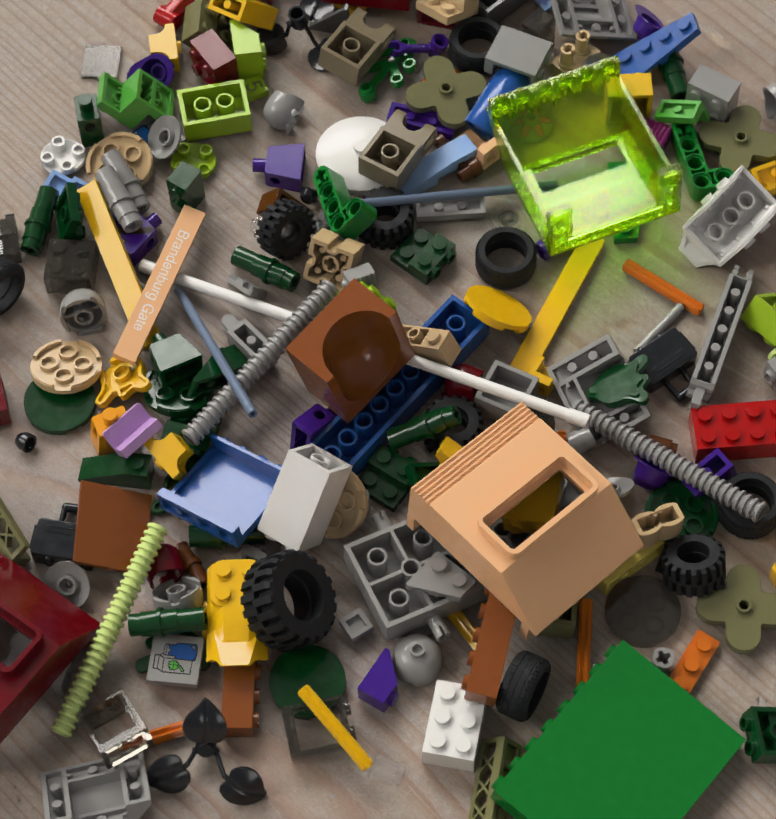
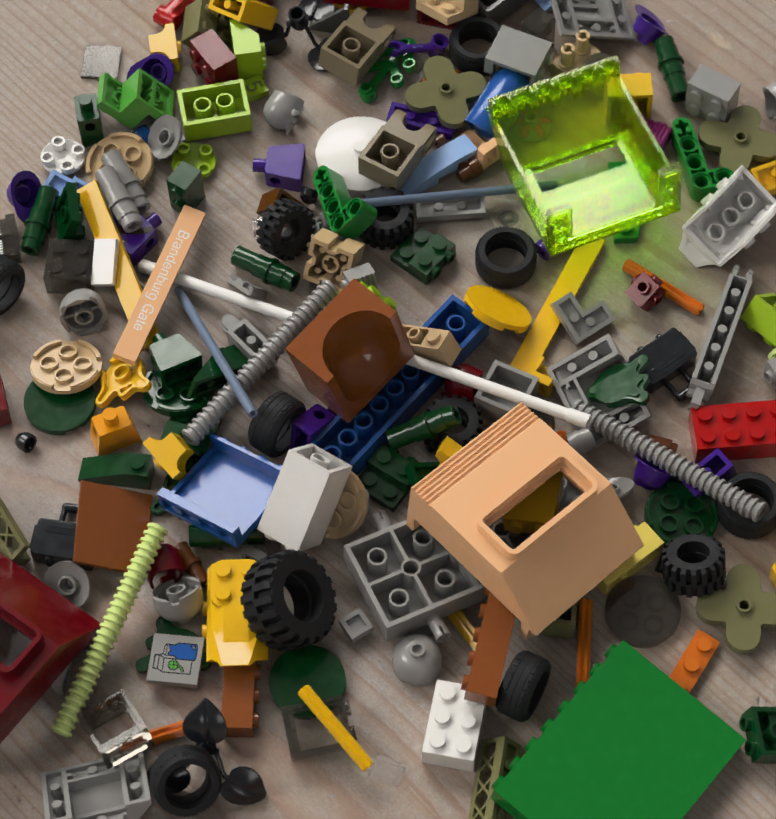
(23, 193): none -> dark purple piece
(105, 262): none -> white tile
(131, 430): lavender panel -> none
(167, 622): dark green piece -> none
(192, 803): none -> black tyre
(272, 426): none -> black tyre
(380, 684): dark purple slope -> none
(442, 579): light grey wing -> none
(581, 323): none -> light grey plate
(646, 290): none -> dark red brick
(658, 46): blue wing -> none
(661, 524): tan brick -> none
(662, 325): light grey bar -> none
(665, 656): light grey bush -> none
(681, 112): bright green panel -> none

